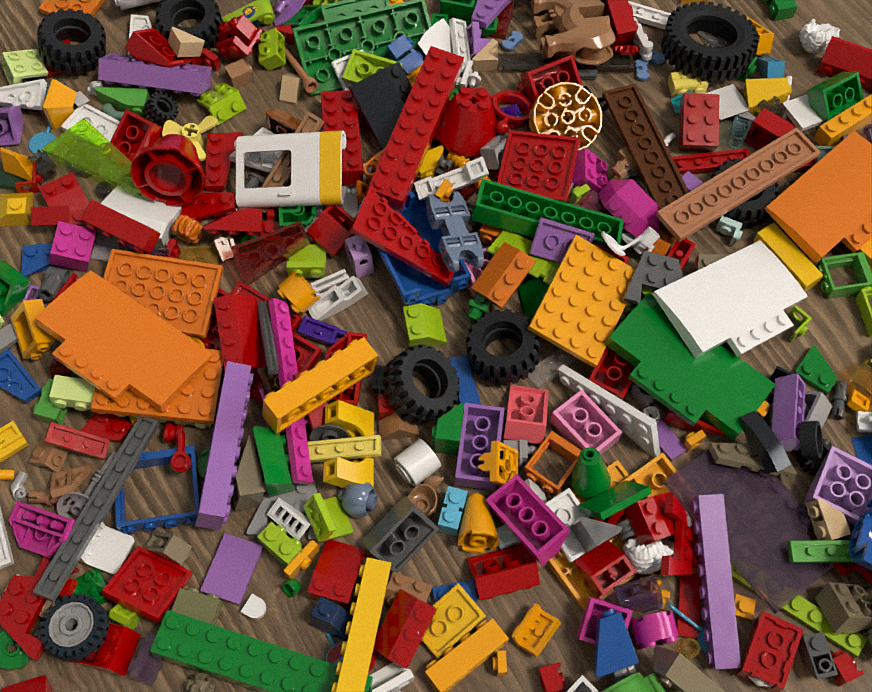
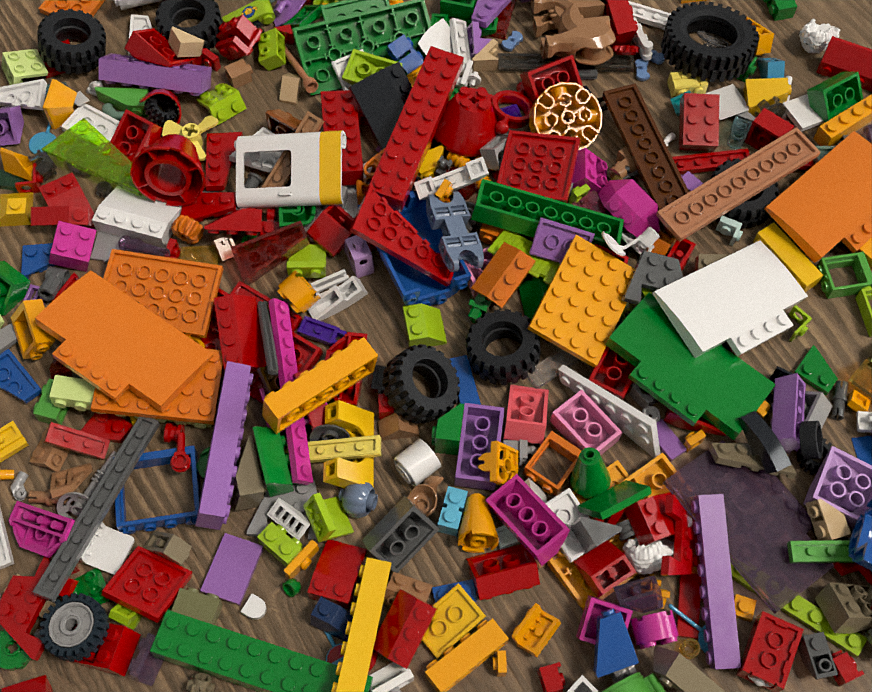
(120, 226): red brick -> none
(168, 93): none -> red piece

